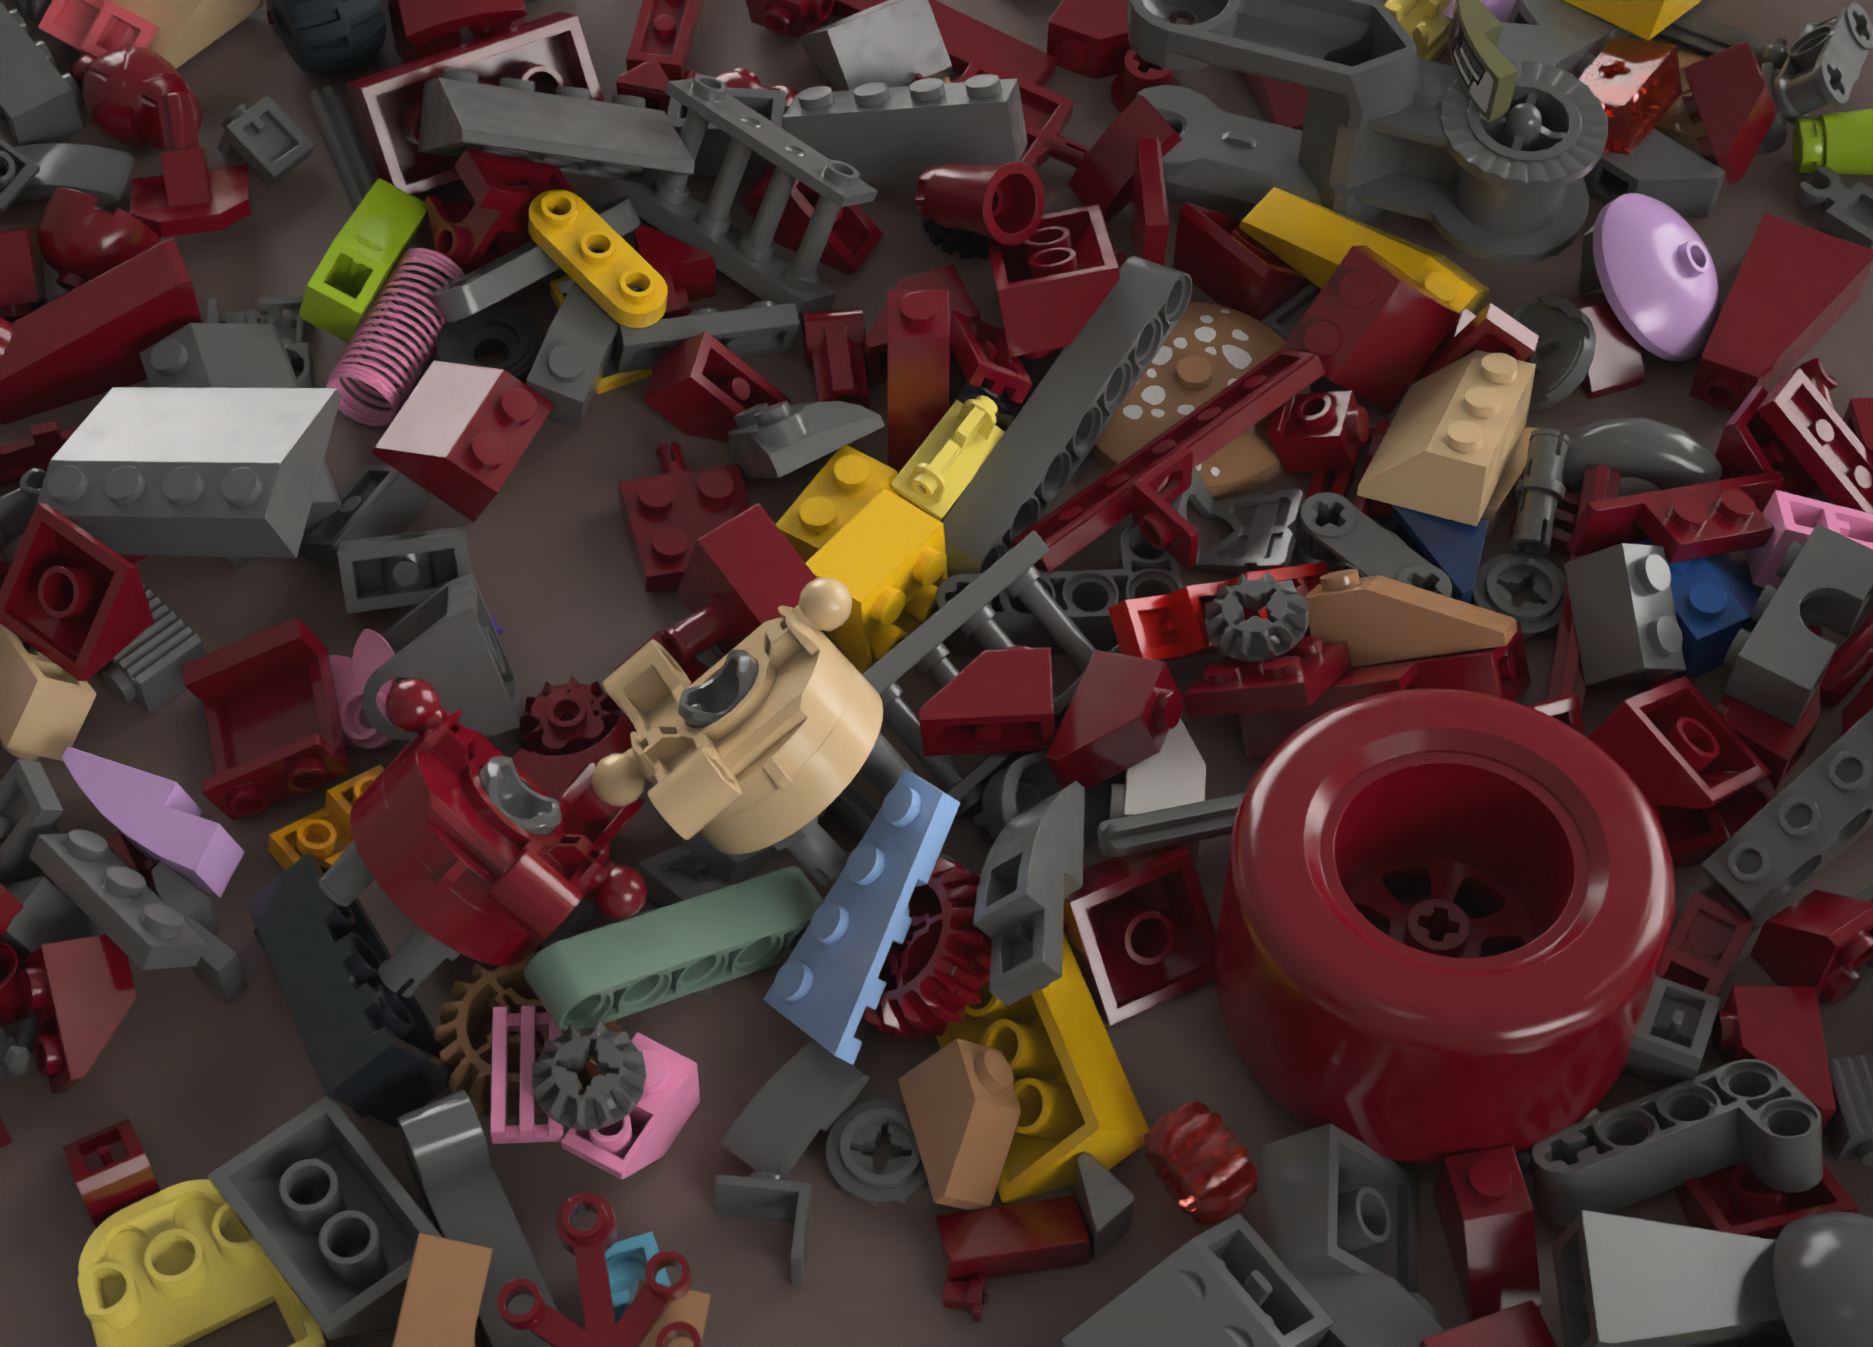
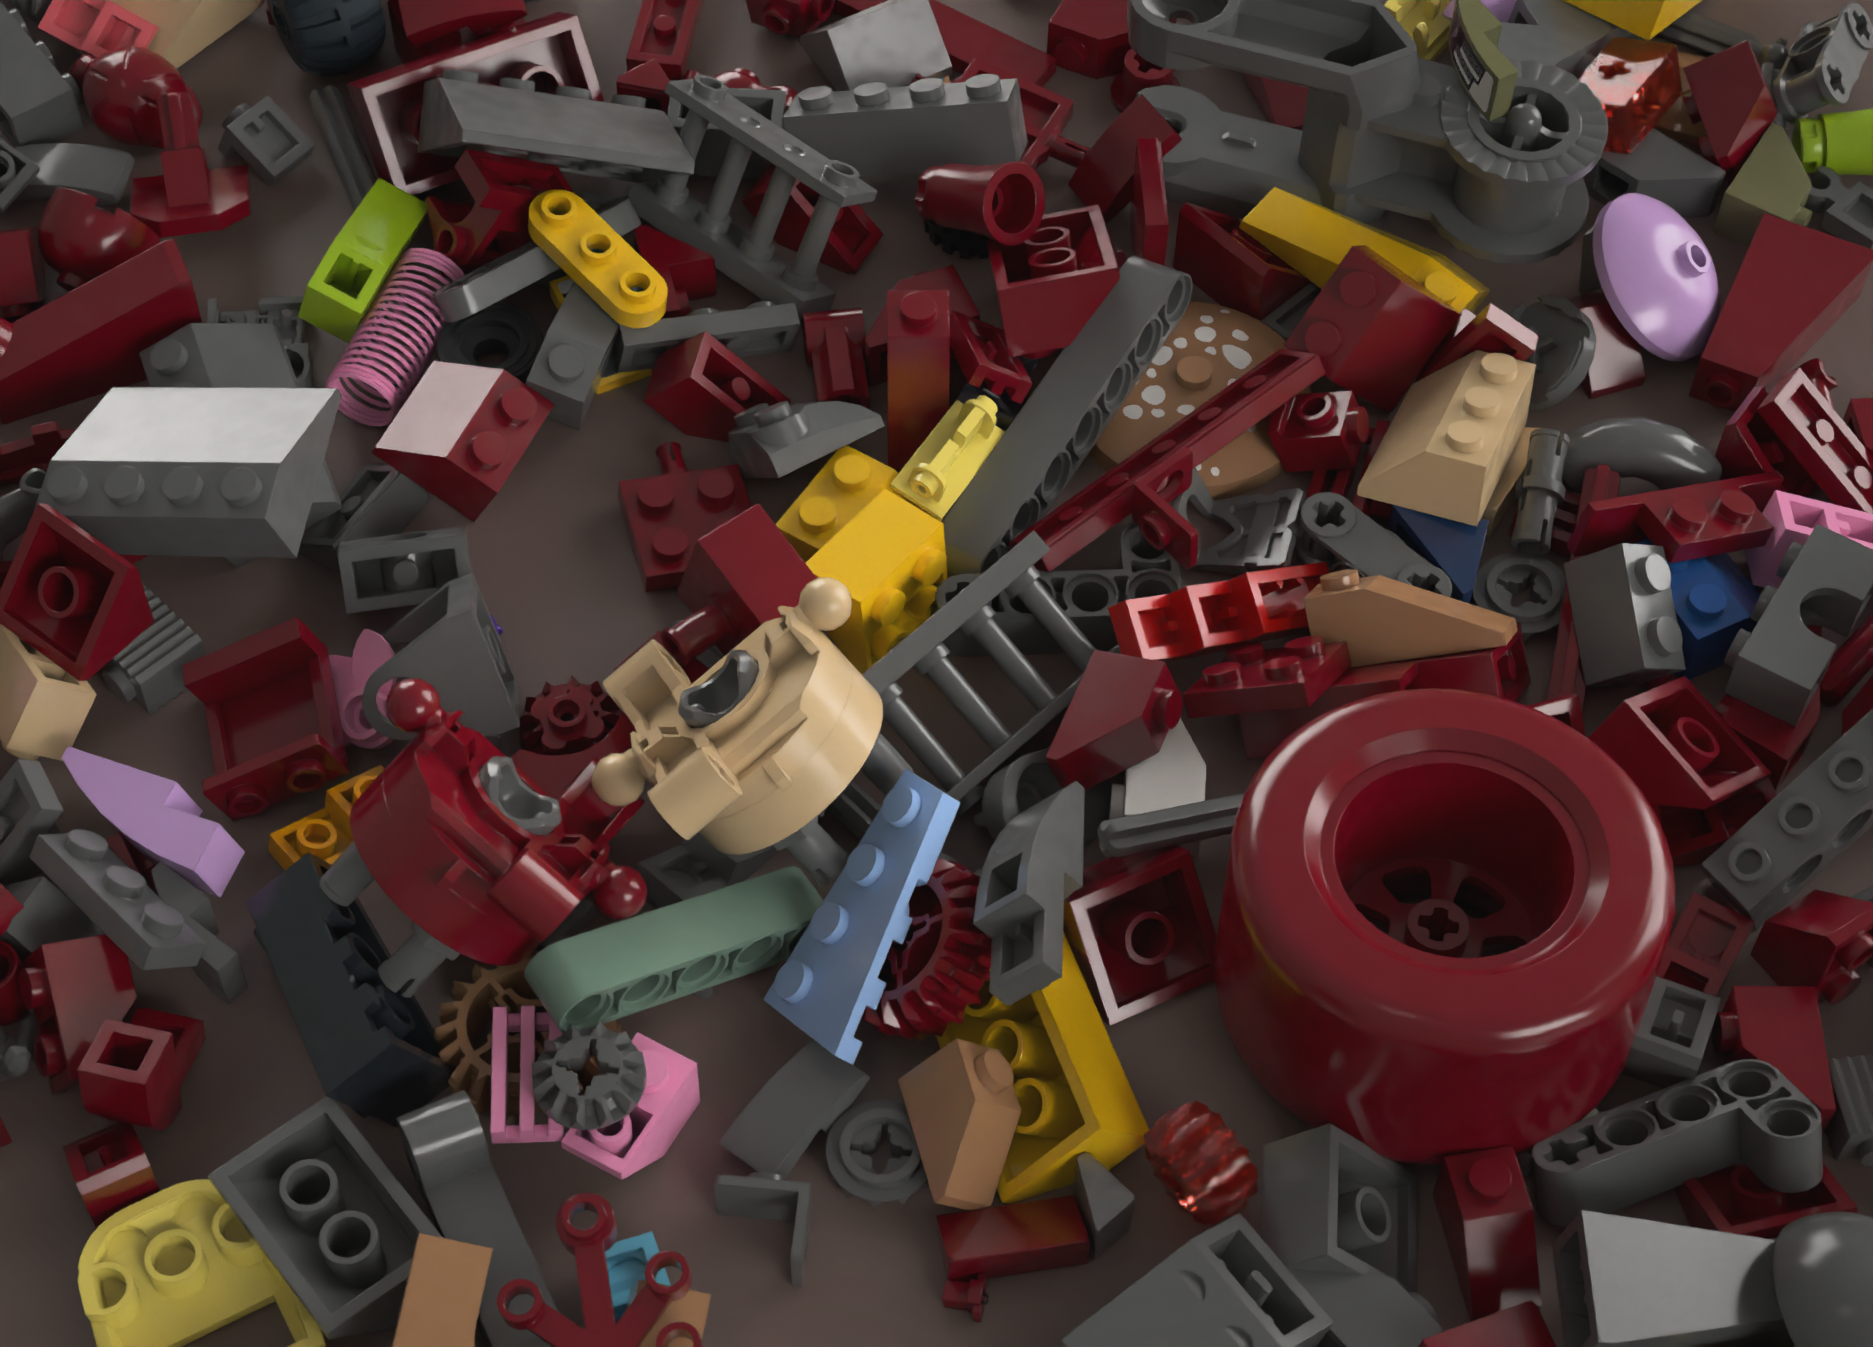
(139, 1067): none -> dark red brick
(993, 706): dark red slope -> none
(1257, 637): dark grey gear -> none
(1767, 183): none -> olive slope

